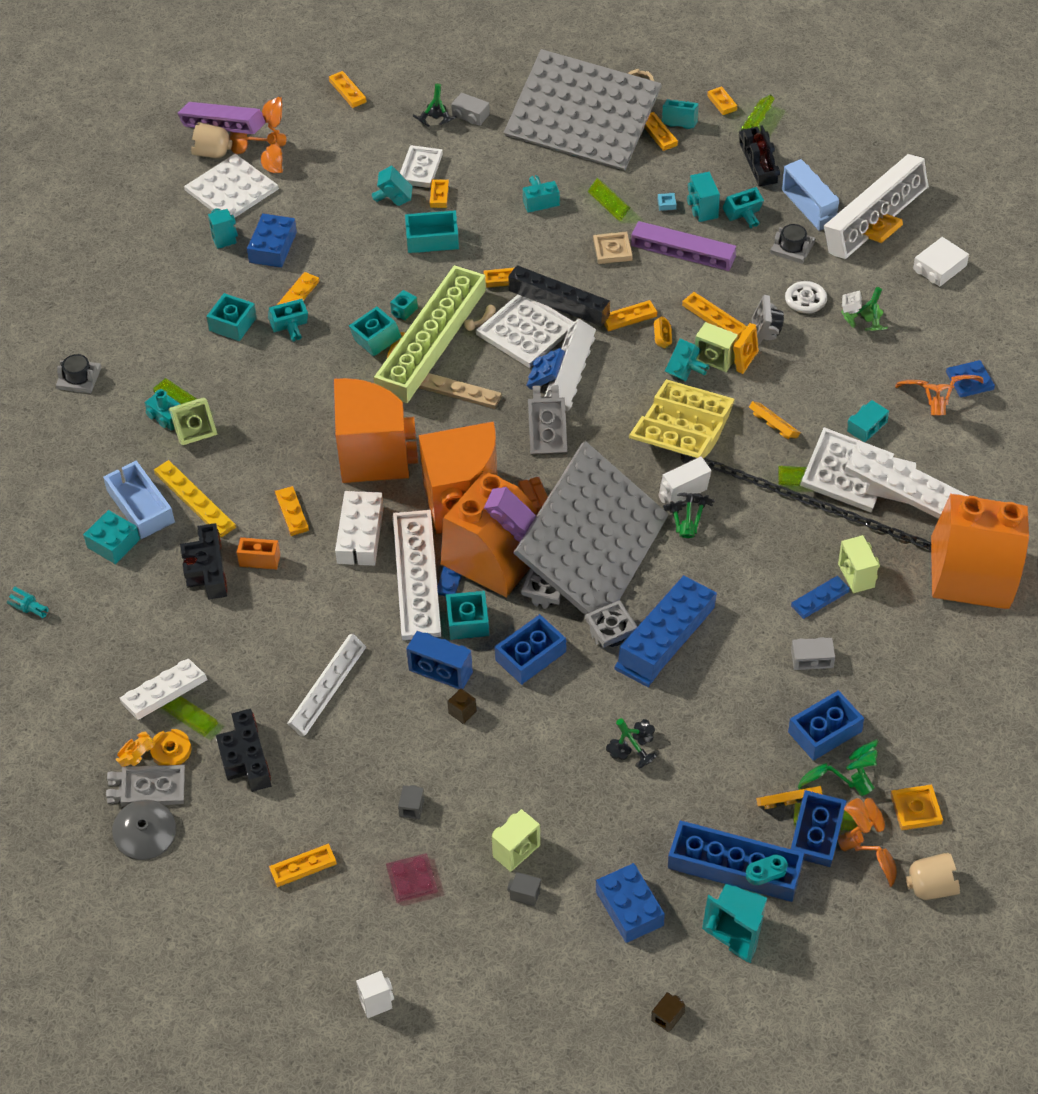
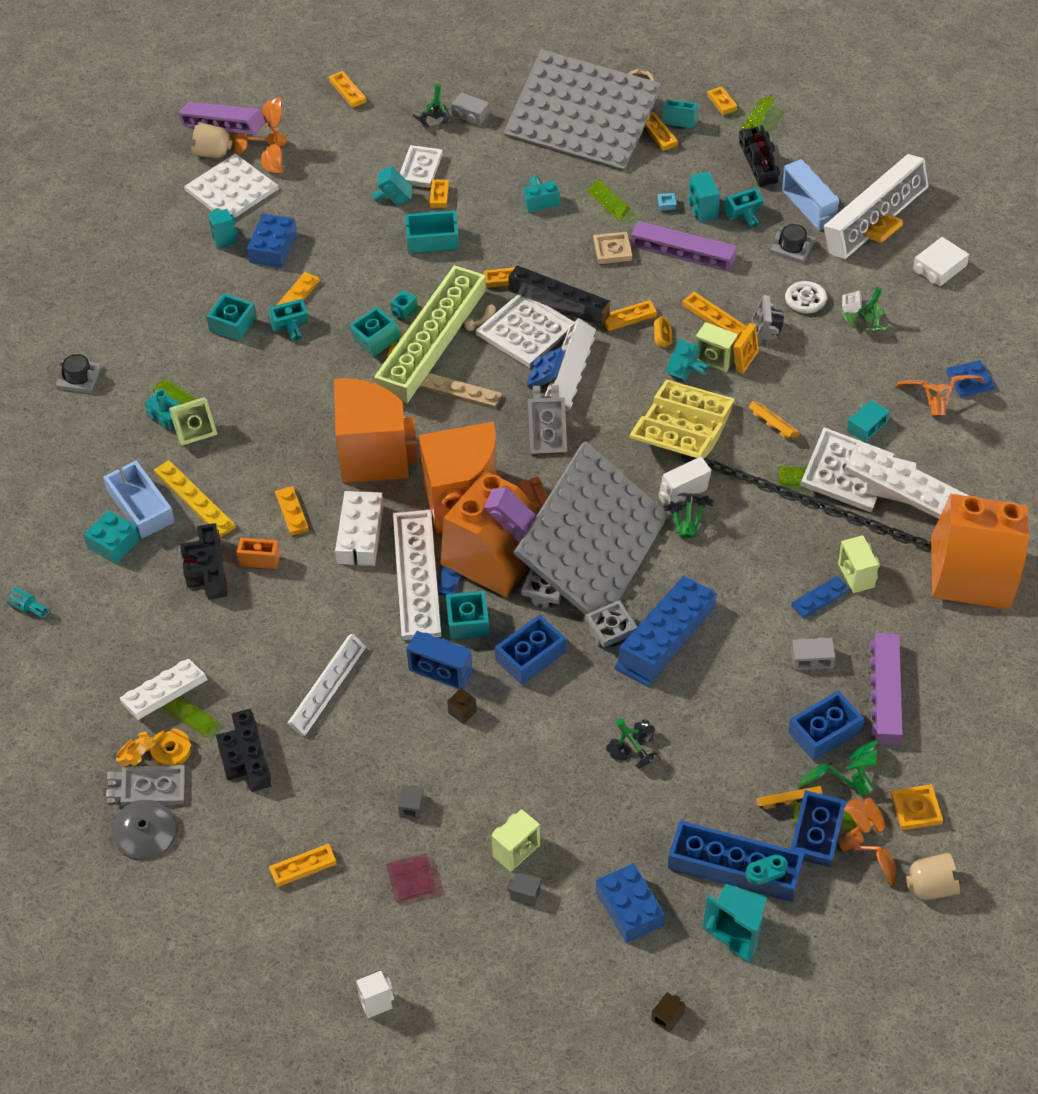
(887, 689): none -> medium lavender brick

